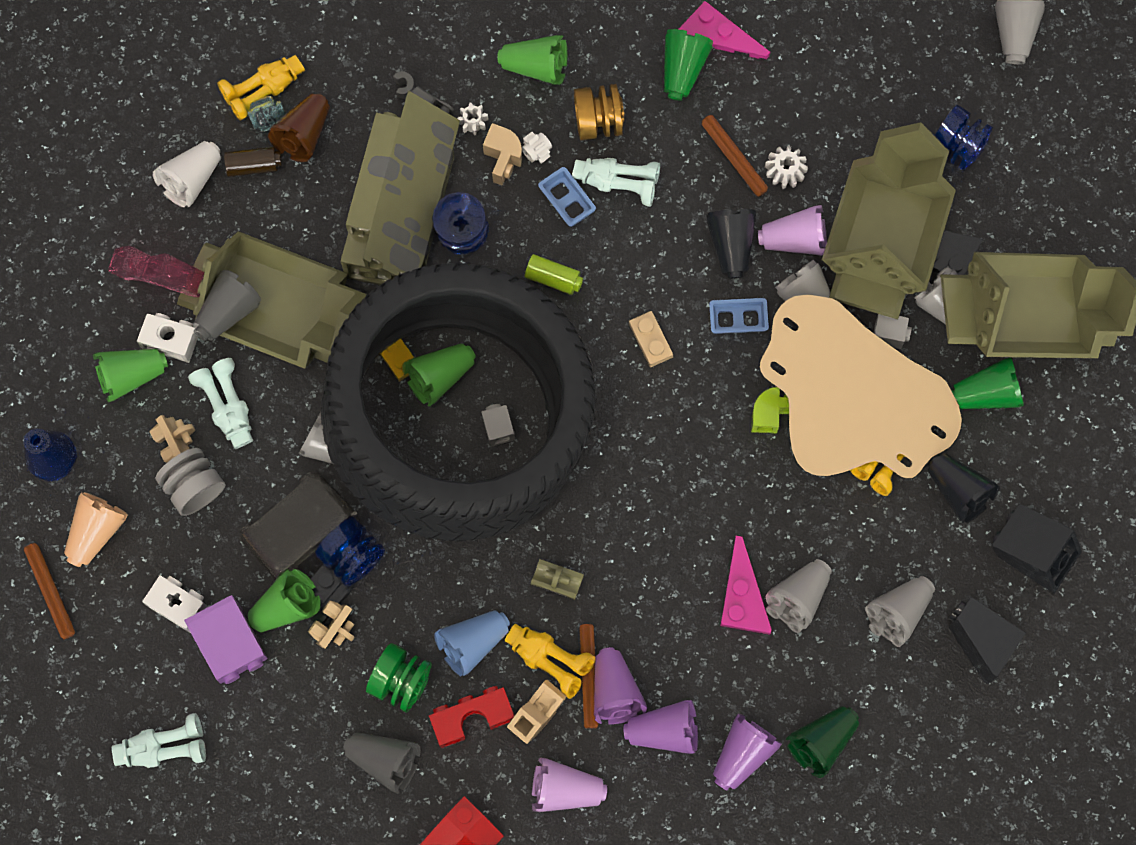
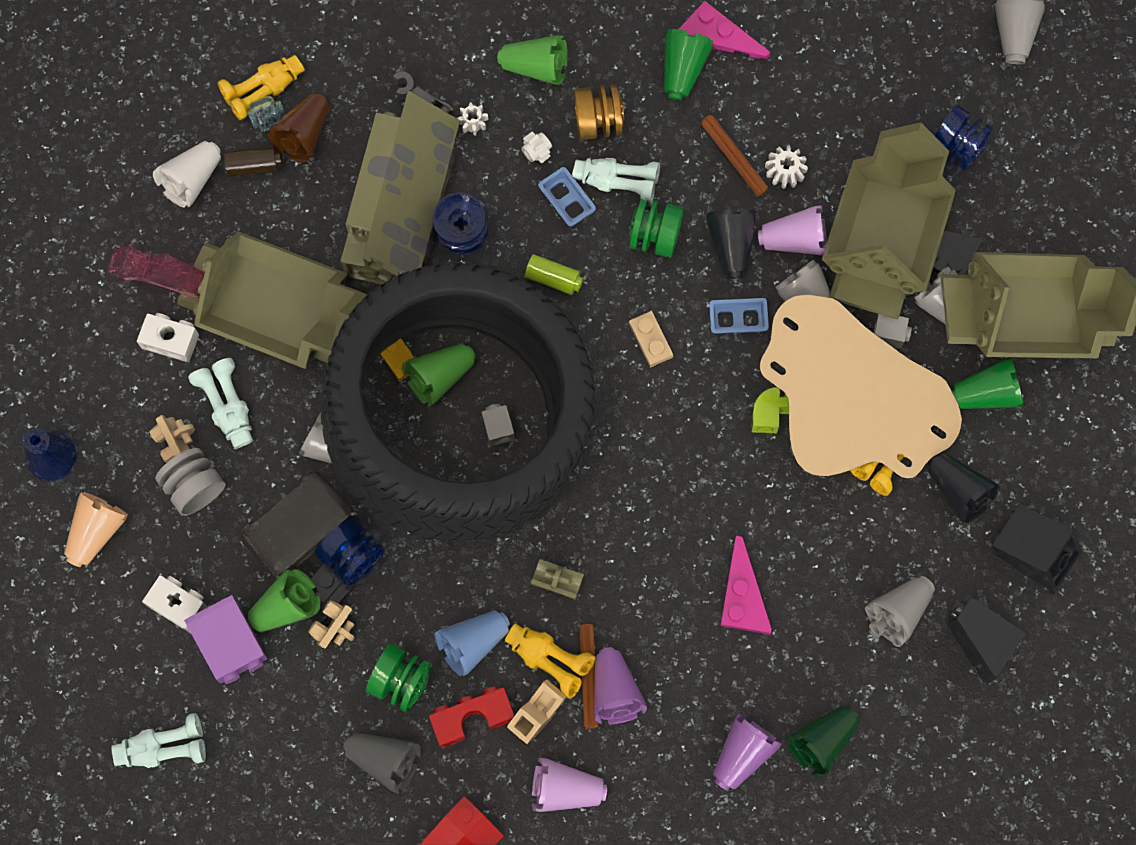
(49, 591): dark orange axle -> none
(127, 370): bright green cone -> none
(225, 306): dark grey cone -> none
(505, 147): tan brick -> none
(656, 227): none -> green wheel
(665, 728): medium lavender cone -> none
(799, 595): light grey cone -> none

